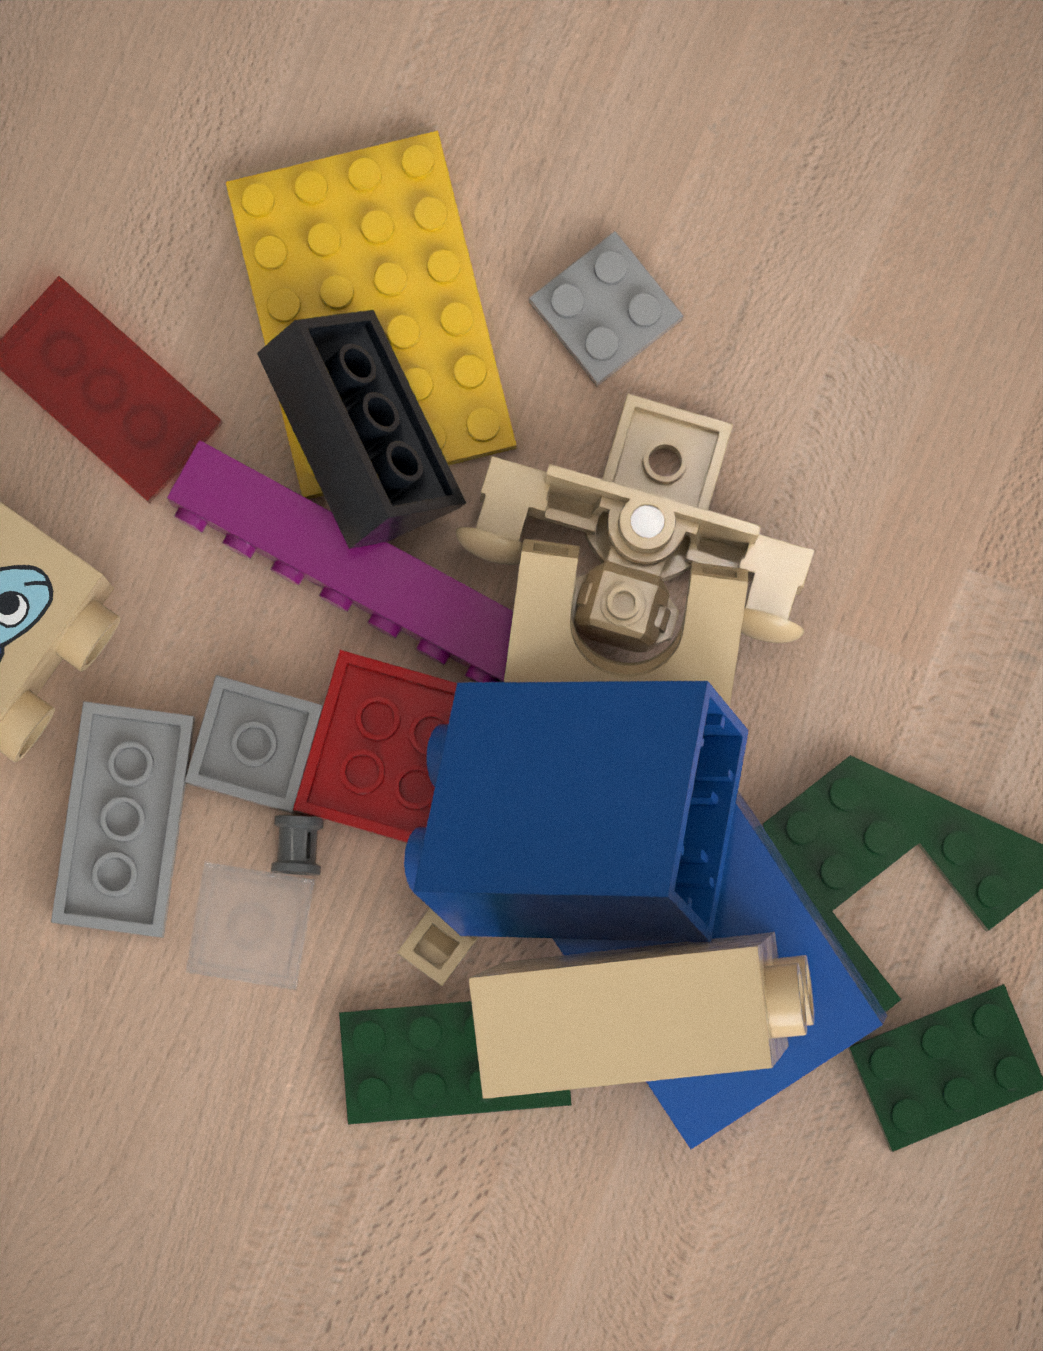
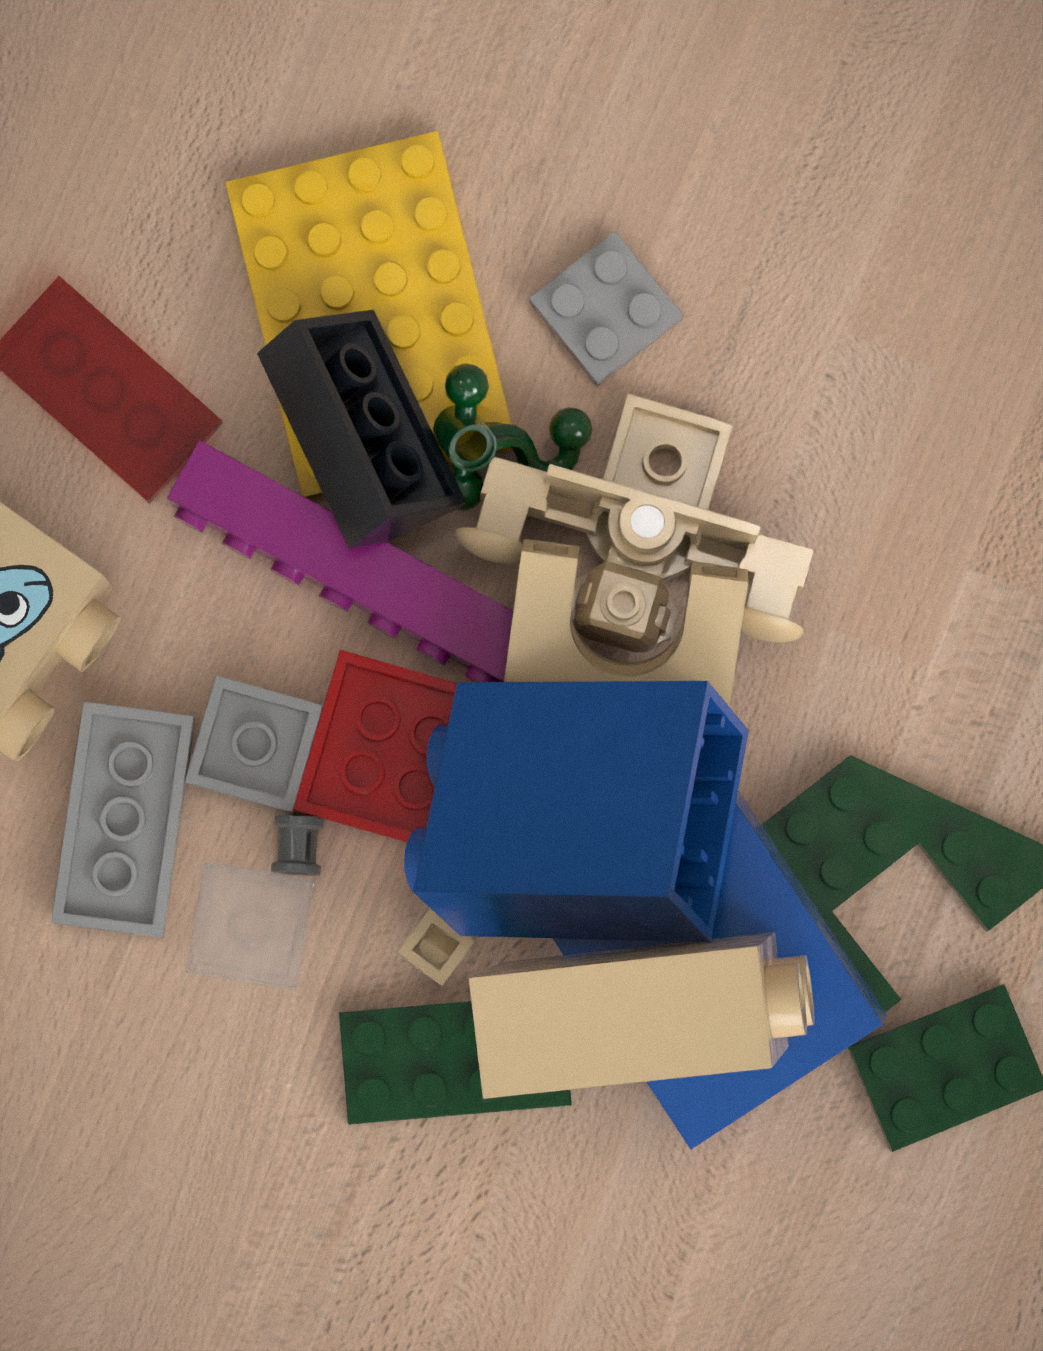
(468, 387): none -> dark green piece

